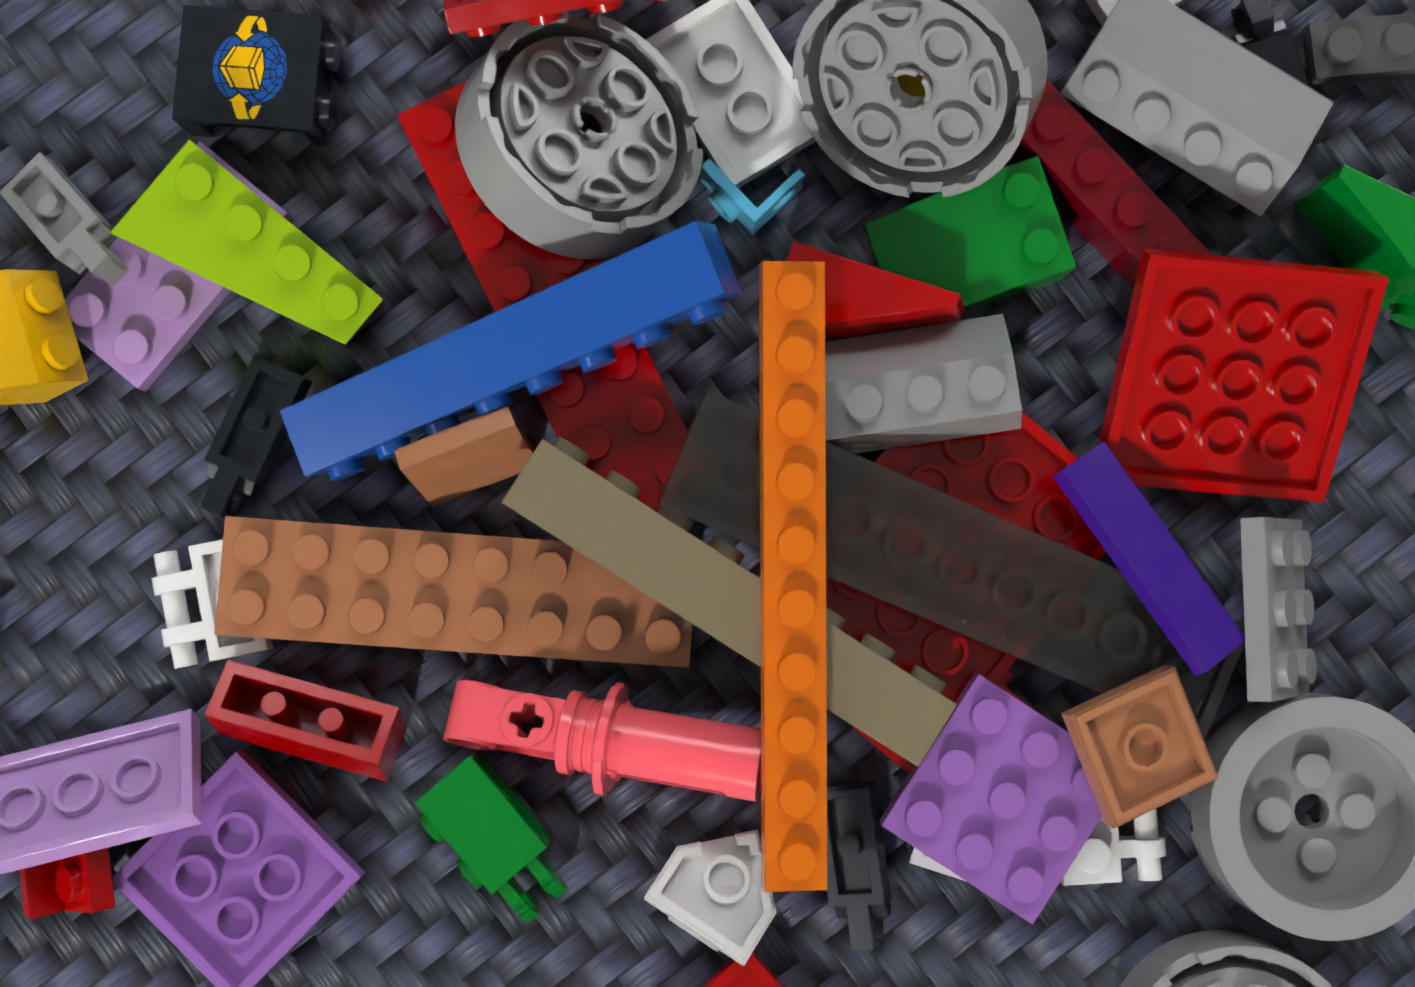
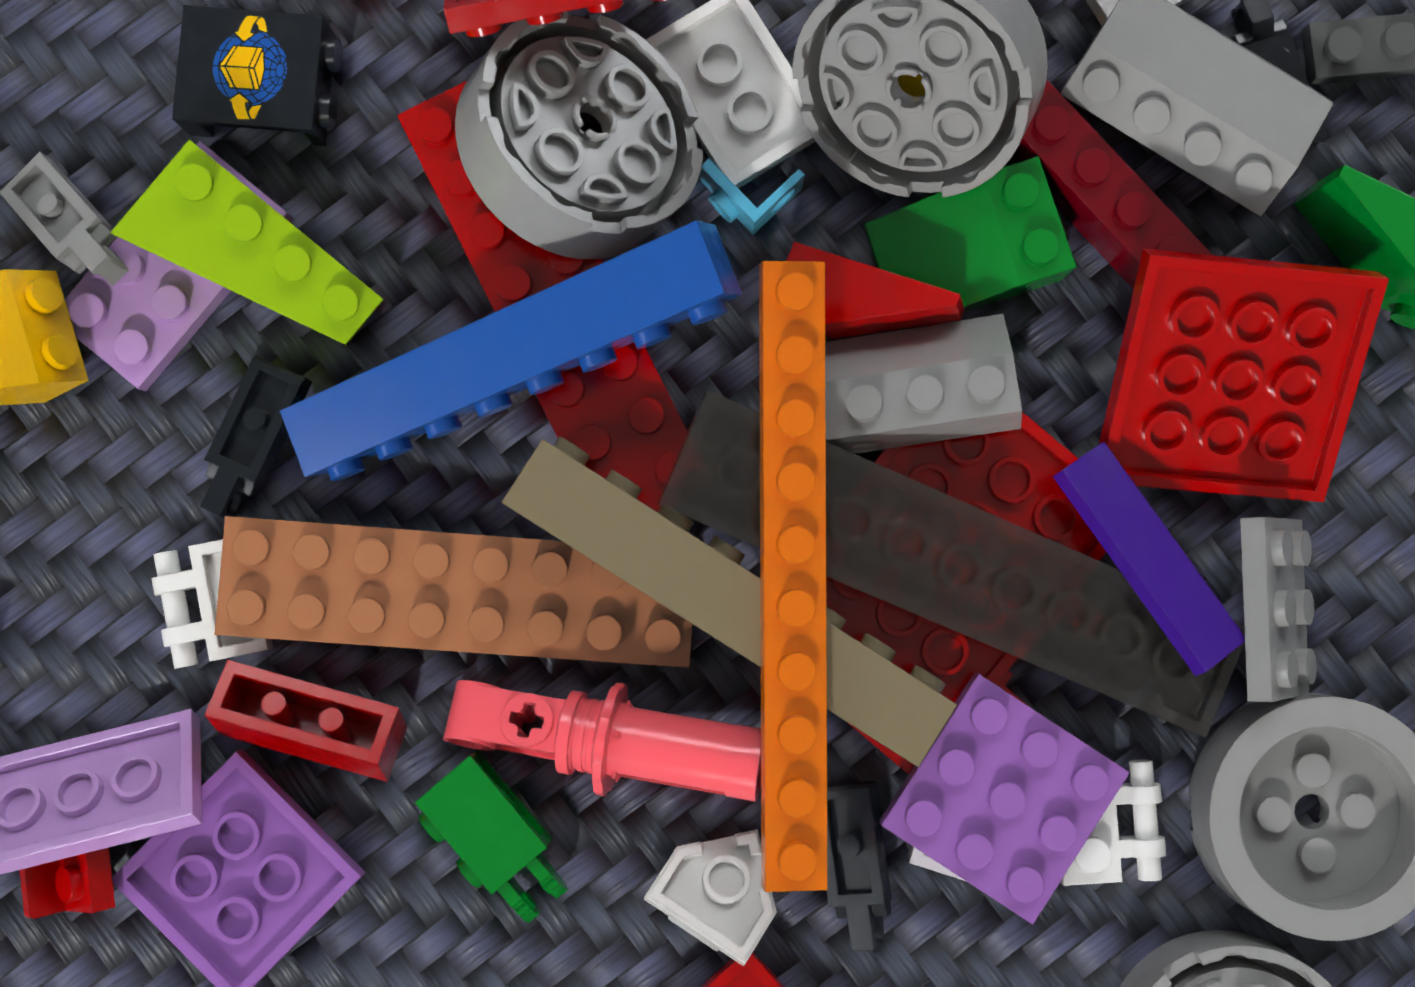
(466, 456): nougat tile -> none
(1139, 745): nougat tile -> none

